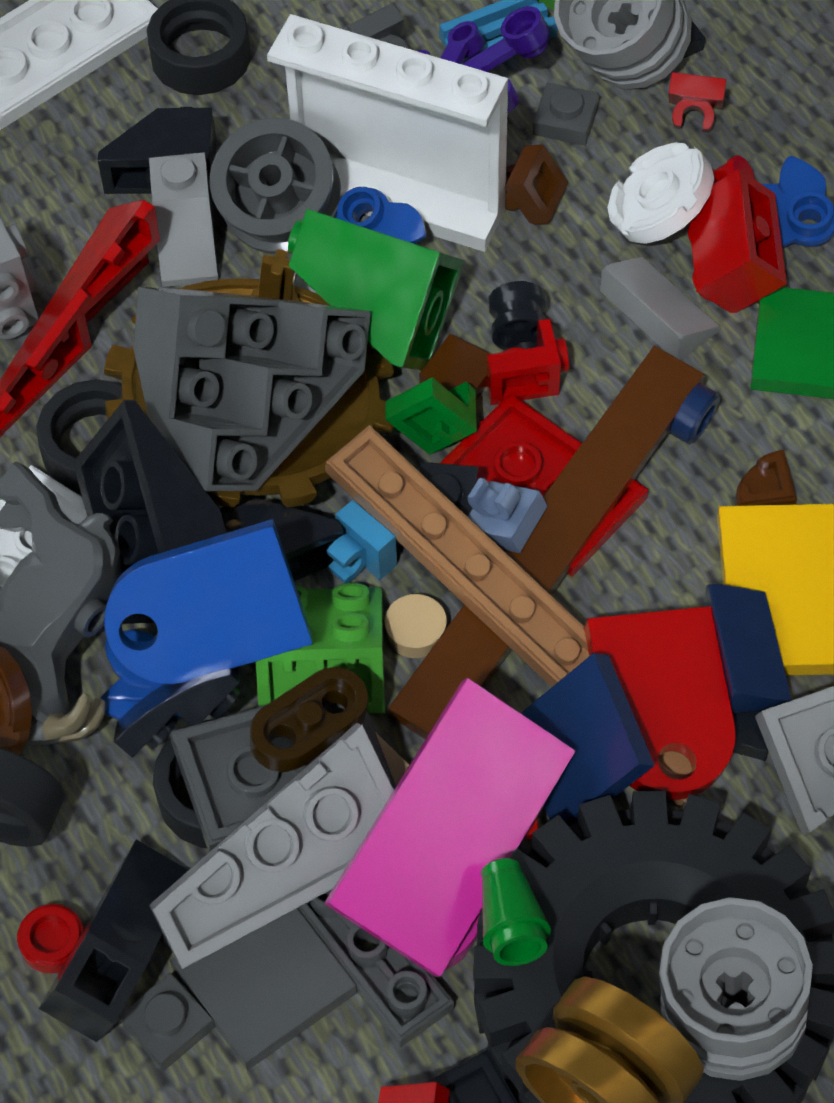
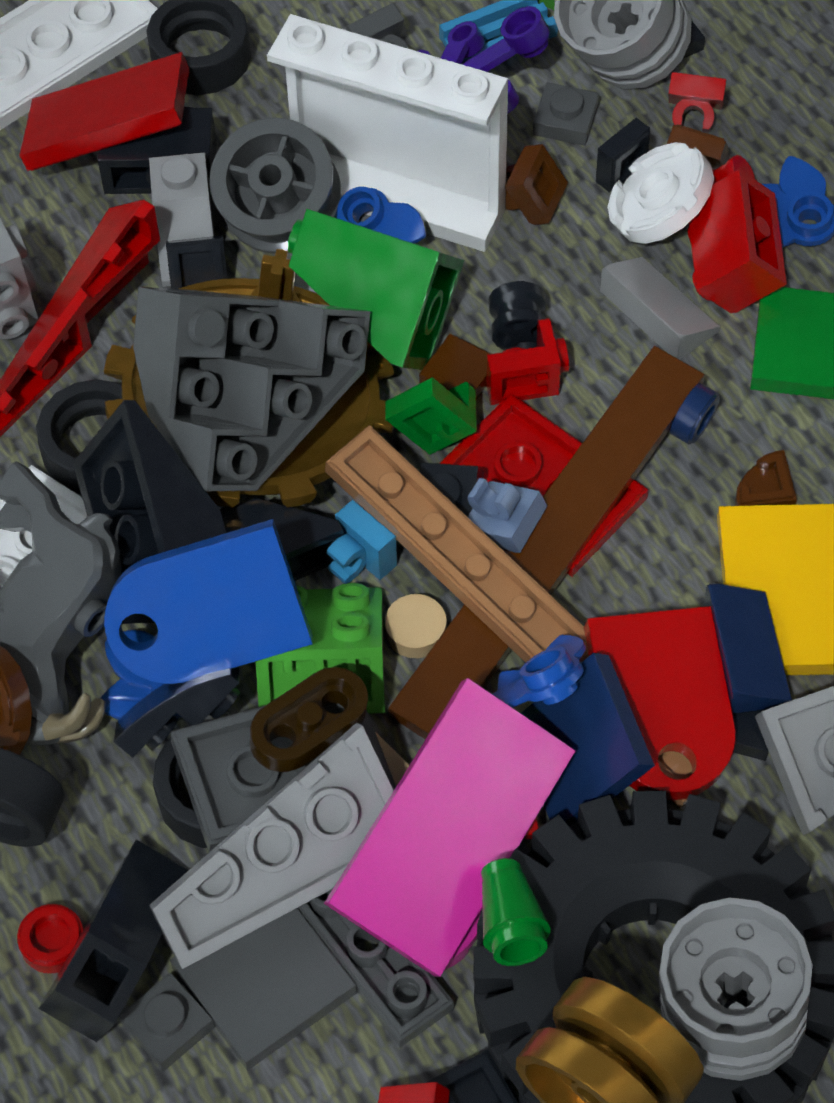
(105, 112): none -> red tile
(196, 260): none -> black tile
(546, 676): none -> blue plate
(620, 152): none -> black tile
(711, 146): none -> reddish brown tile

